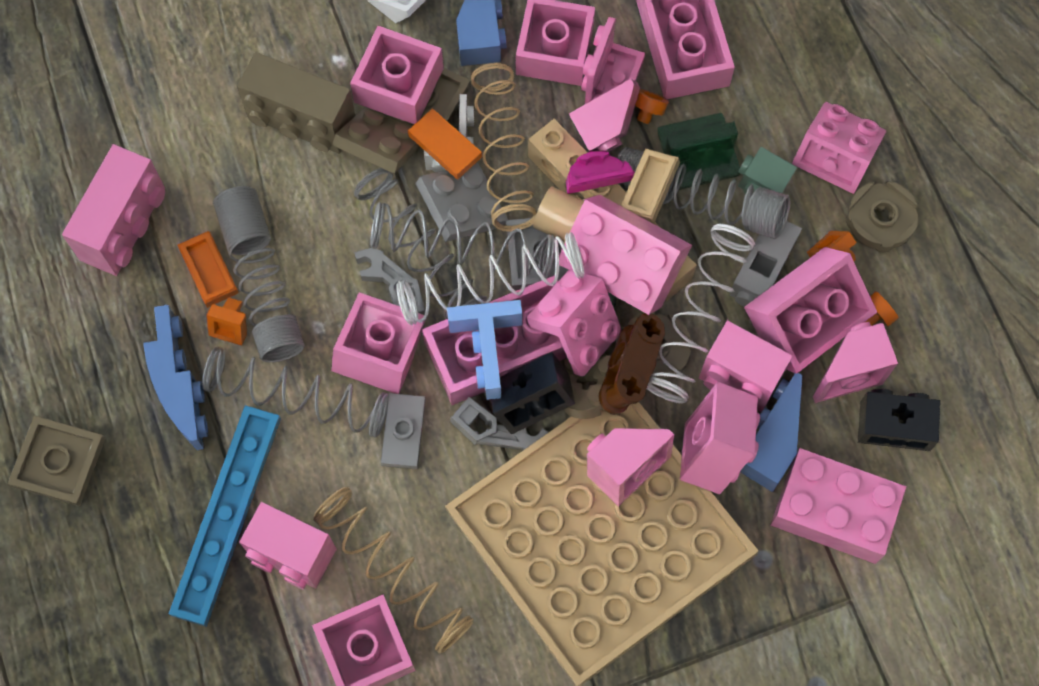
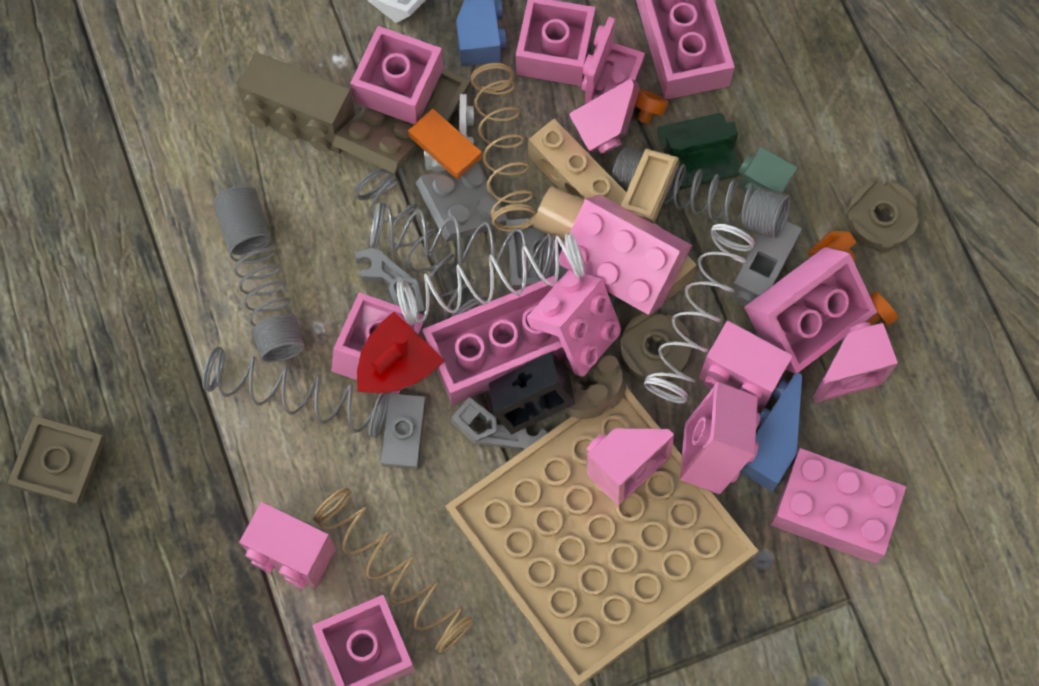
(114, 210): bright pink brick -> none
(175, 389): medium blue slope -> none
(208, 269): orange tile -> none
(225, 516): dark azure plate -> none
(227, 322): orange tile -> none
(394, 358): none -> red shield
(486, 318): light blue bracket -> none
(597, 170): dark pink tile -> none
(631, 364): reddish brown piece -> none
(839, 147): bright pink bracket -> none
(881, 428): black brick -> none

